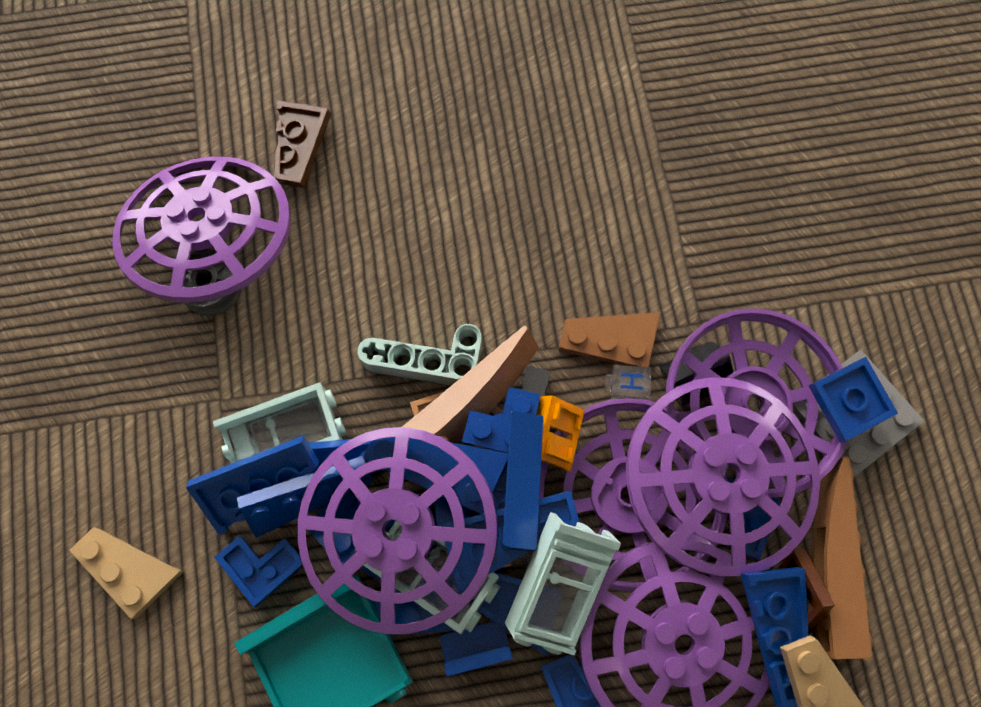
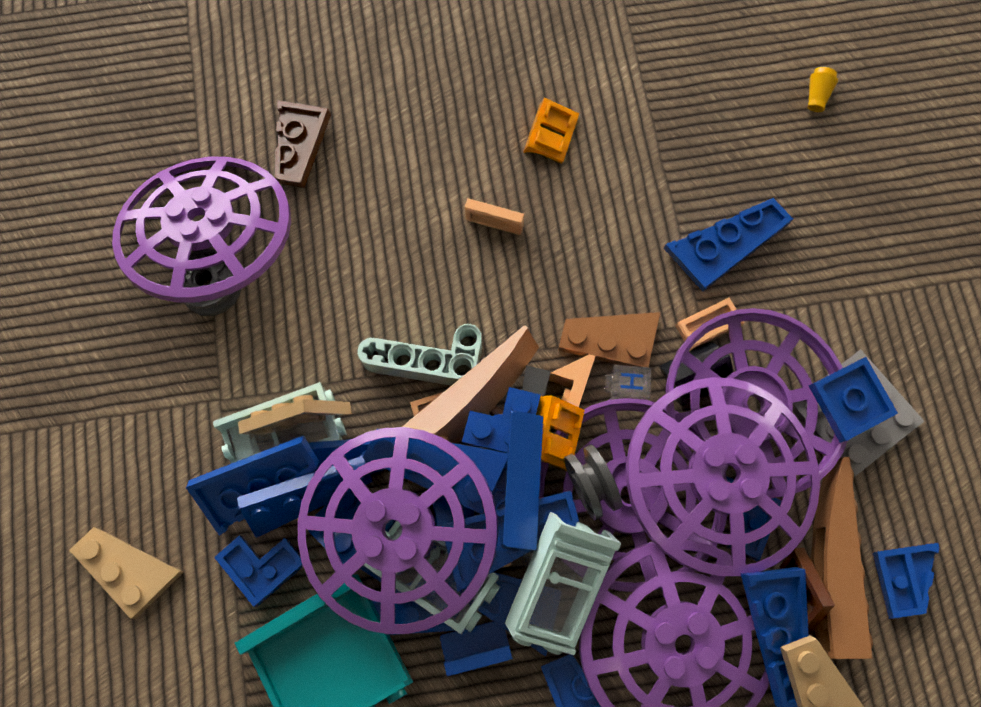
(288, 415): none -> tan wing
(494, 216): none -> light nougat tile
(545, 141): none -> light orange piece
(574, 376): none -> light nougat slope
(593, 482): none -> dark grey wheel
(690, 324): none -> light nougat tile
(718, 249): none -> blue wing
(821, 87): none -> yellow cone
(906, 578): none -> blue wing

